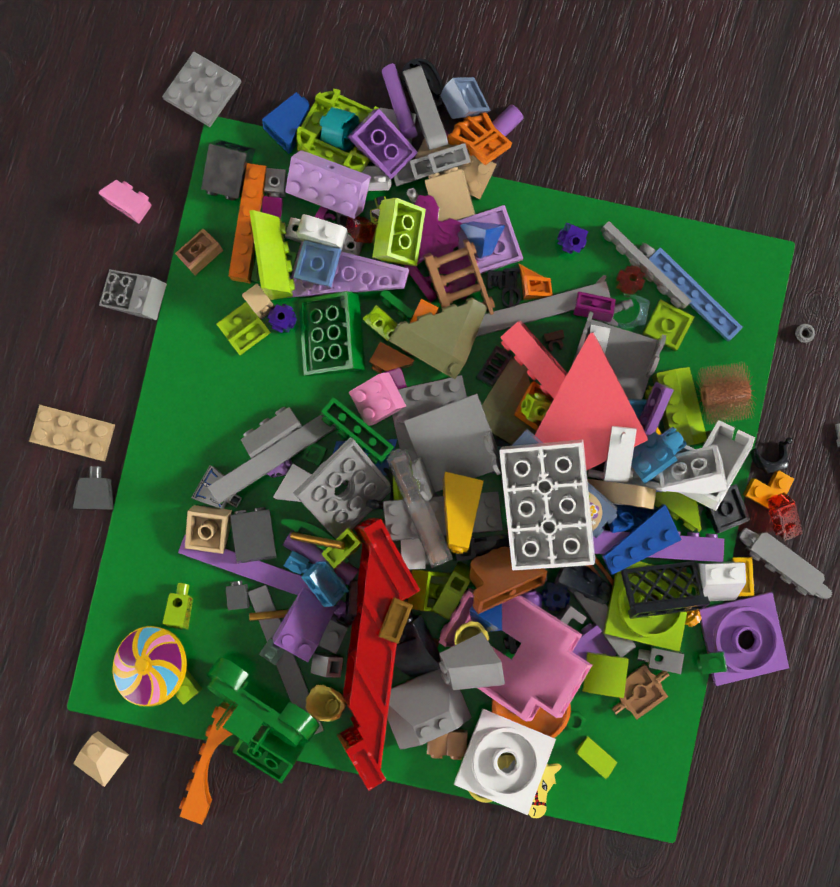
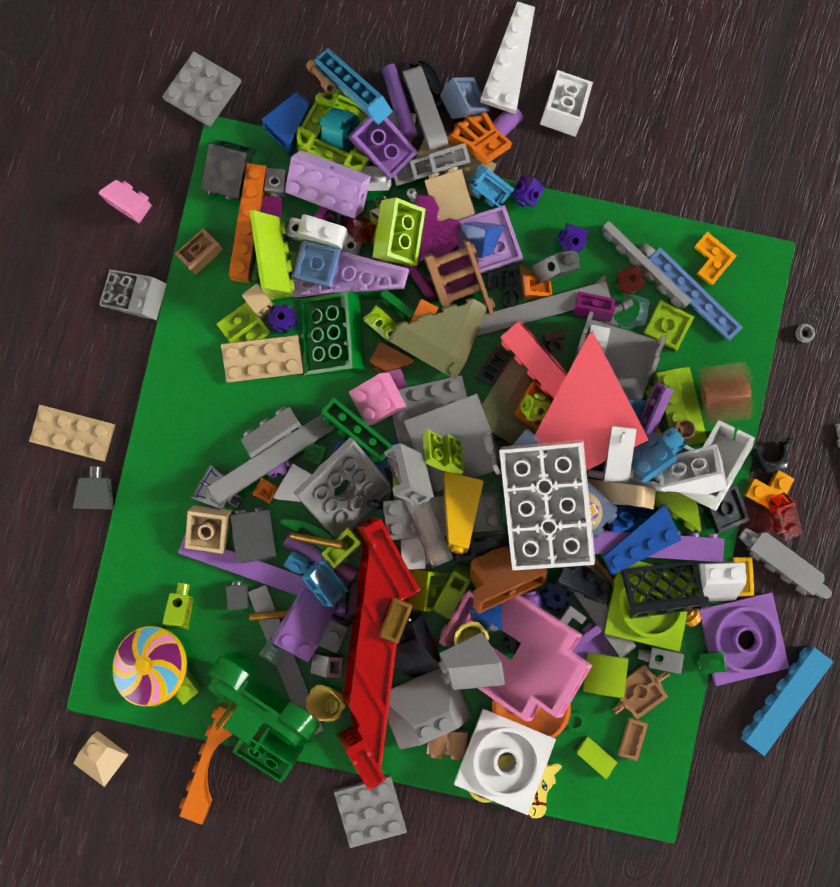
(262, 358): none -> tan plate
(265, 490): none -> orange tile
(326, 83): none -> medium nougat bar
(353, 86): none -> dark azure brick
(371, 813): none -> light grey plate
(414, 474): none -> light grey panel
(443, 452): none -> lime slope
(489, 185): none -> dark azure hinge
(507, 71): none -> white wing
(527, 191): none -> dark purple brick
(564, 263): none -> dark grey torso
(566, 103): none -> white slope
(632, 739): none -> medium nougat plate
(686, 427): none -> medium nougat wheel
(718, 258): none -> light orange plate
(786, 699): none -> dark azure brick

